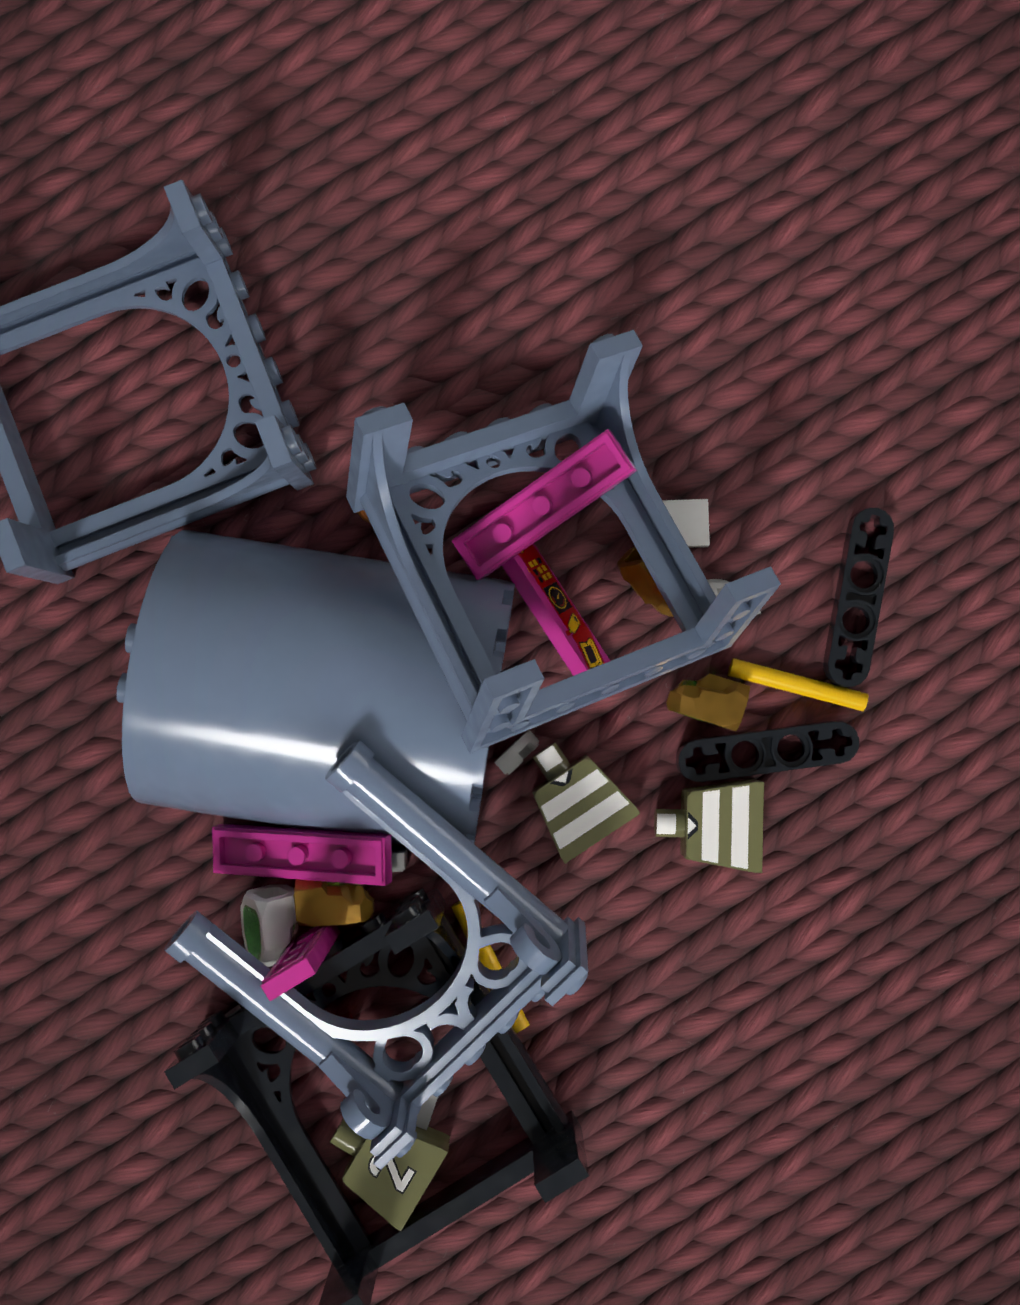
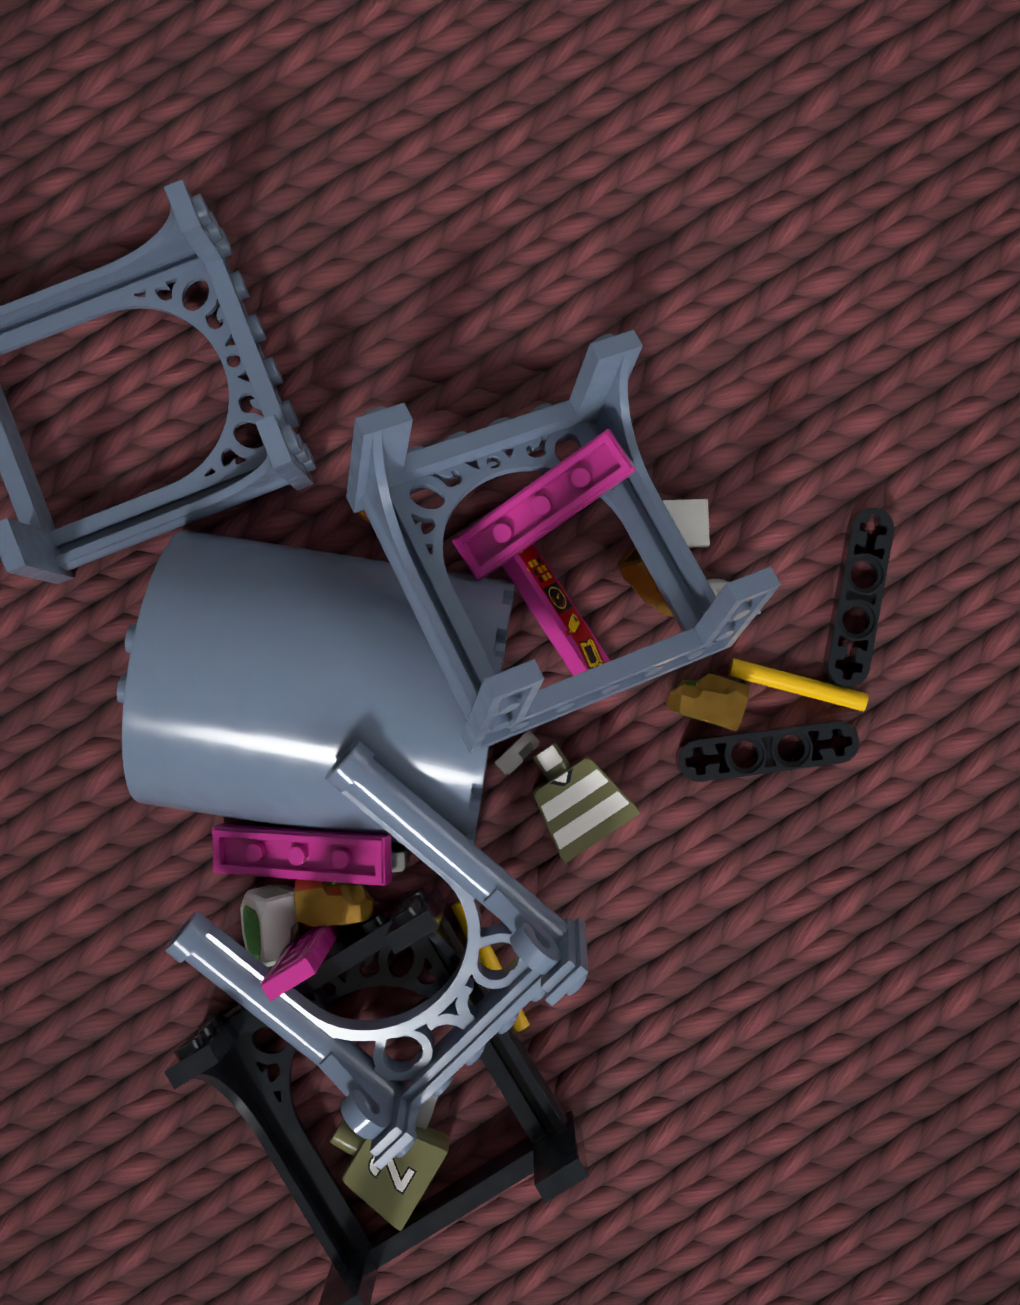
(718, 824): torso -> none

